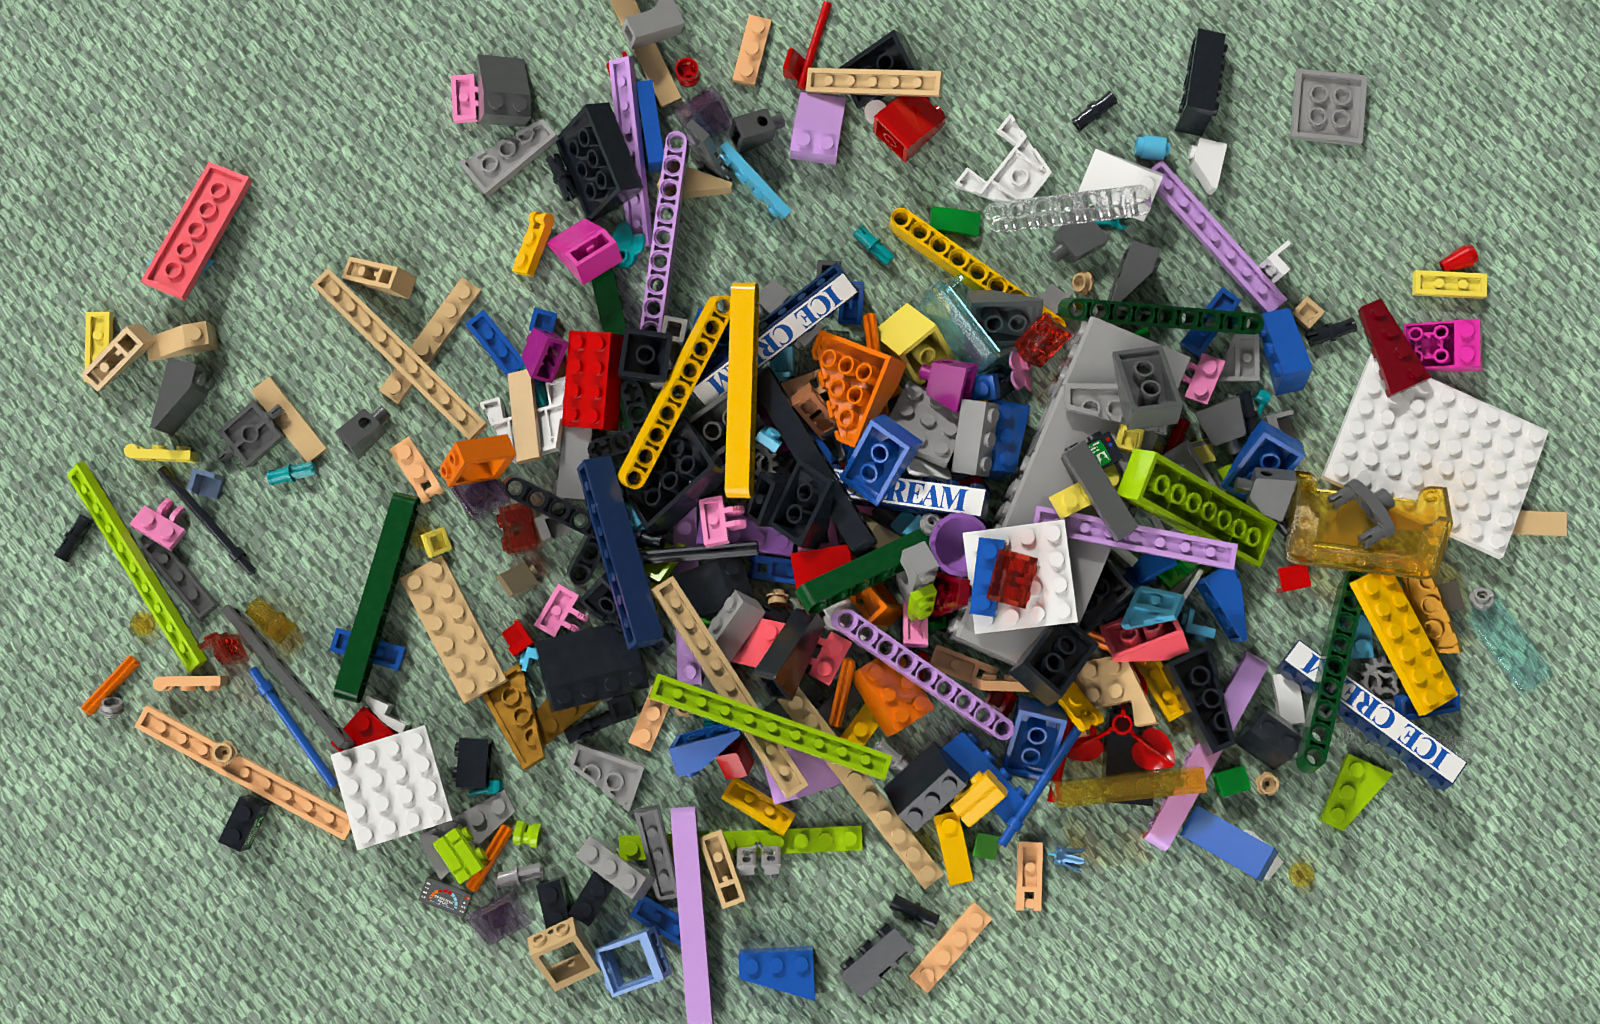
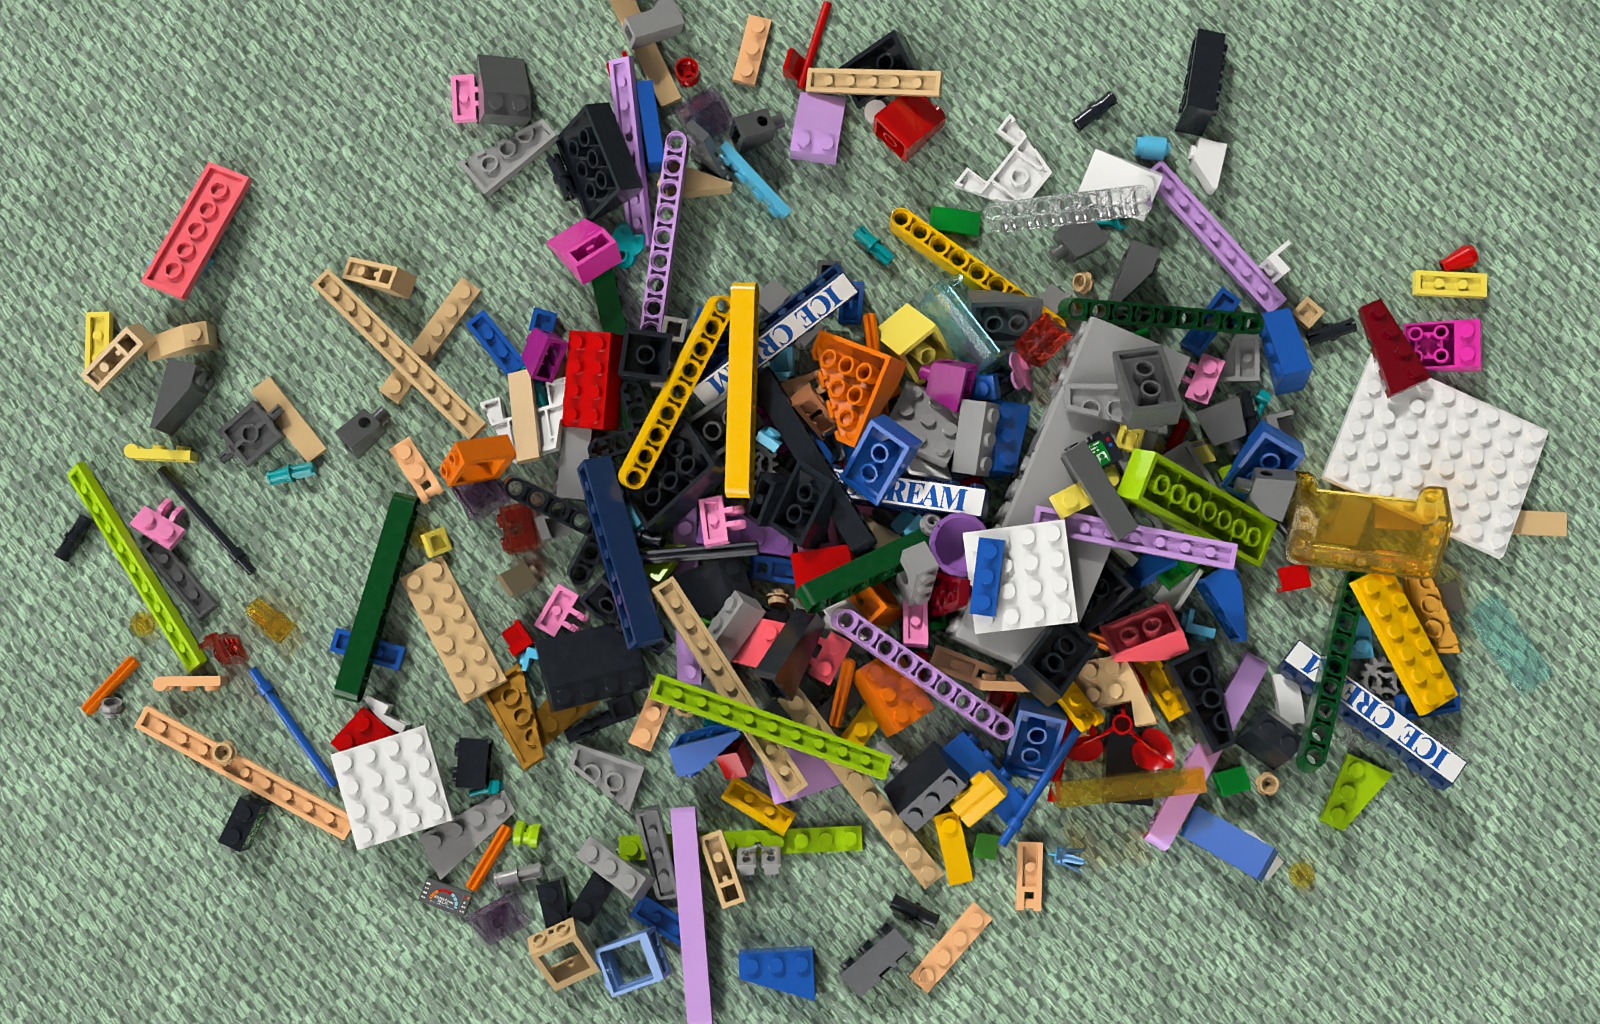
(206, 483): sand blue panel -> none
(288, 677): dark grey tile -> none
(461, 853): lime brick -> none
(533, 243): yellow plate -> none
(921, 603): lime plate -> none
(1012, 578): clear red brick -> none
(1152, 607): medium azure wing -> none
(1328, 107): light grey plate -> none
(1373, 504): dark grey connector -> none
(1481, 603): light grey plate -> none

